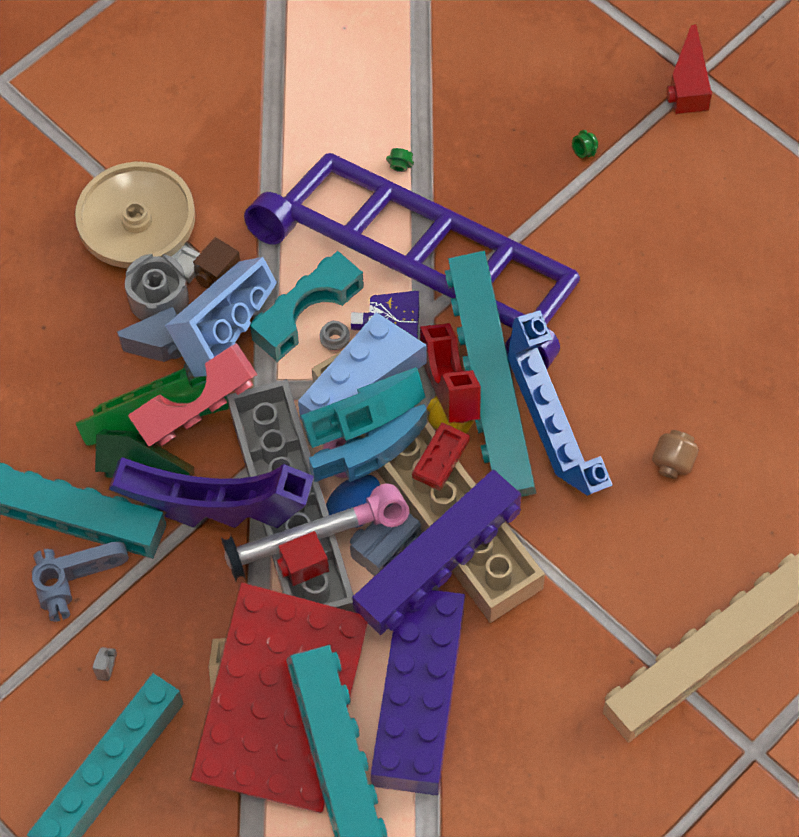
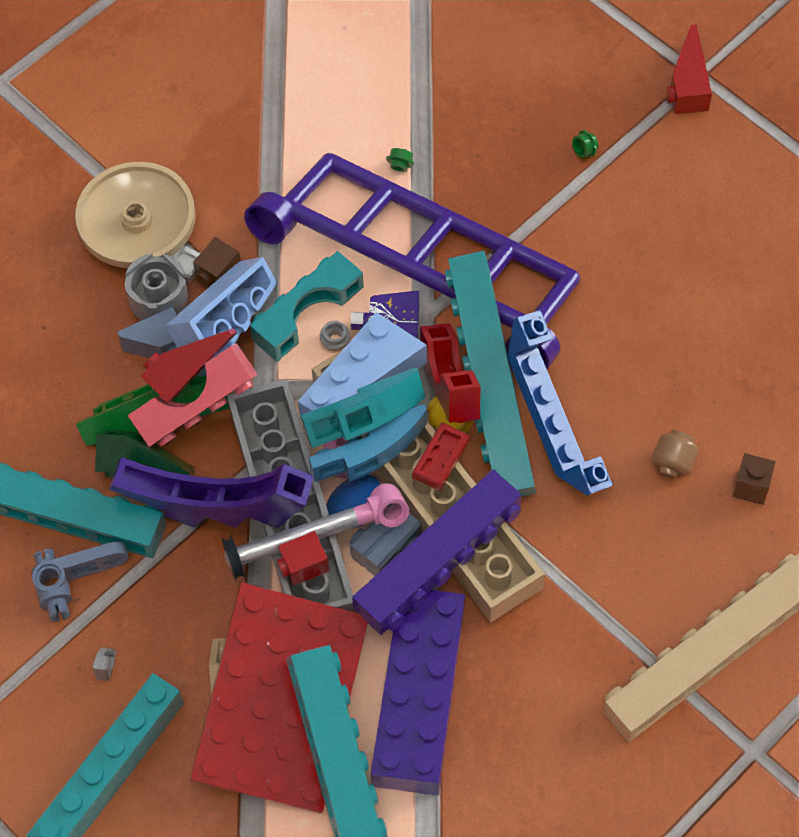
(178, 367): none -> red slope
(754, 479): none -> reddish brown brick

